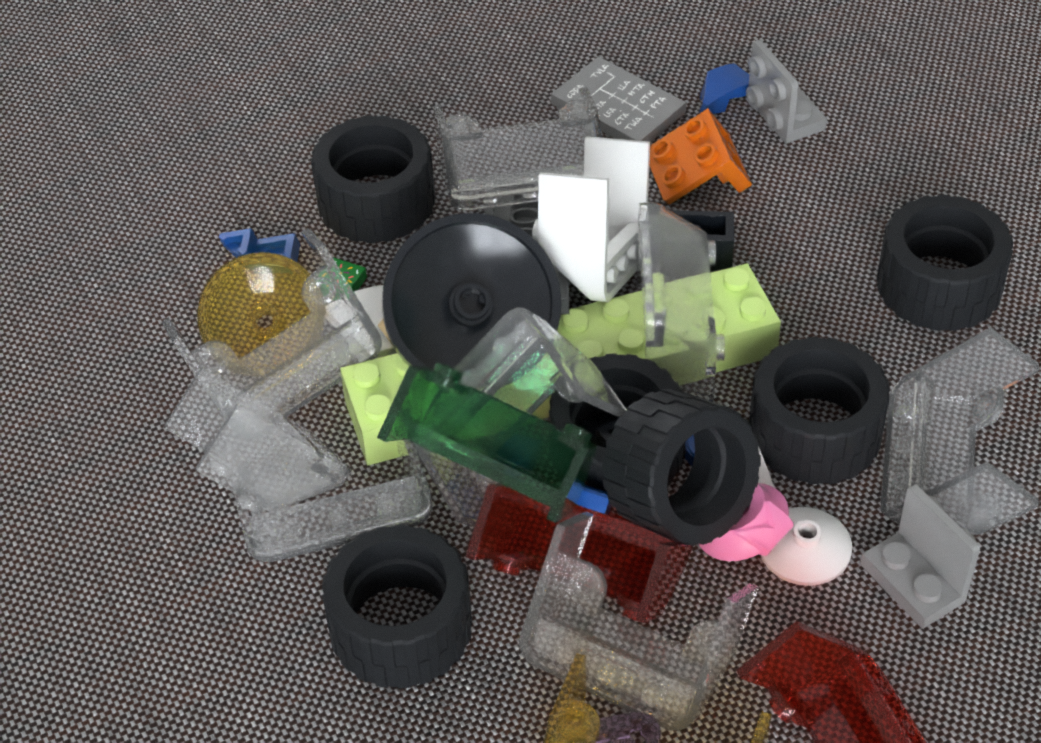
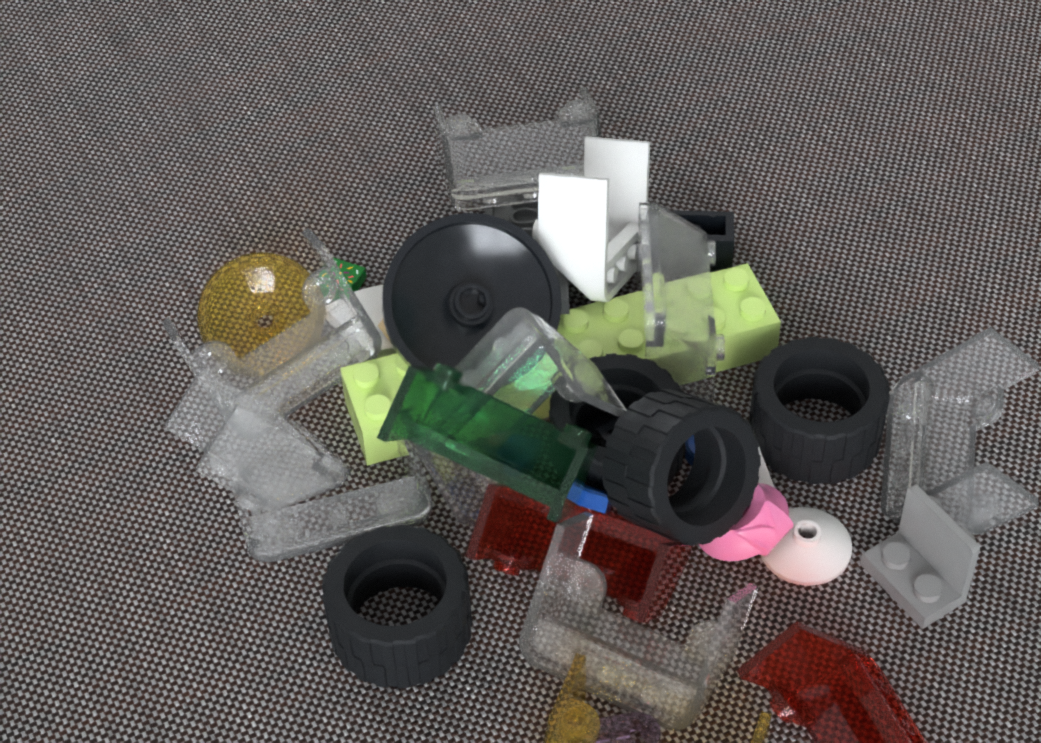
(245, 242): blue slope -> none
(380, 208): black tyre -> none
(625, 103): light grey tile -> none
(694, 156): orange bracket -> none
(721, 86): blue slope -> none
(779, 98): light grey bracket -> none
(938, 295): black tyre -> none

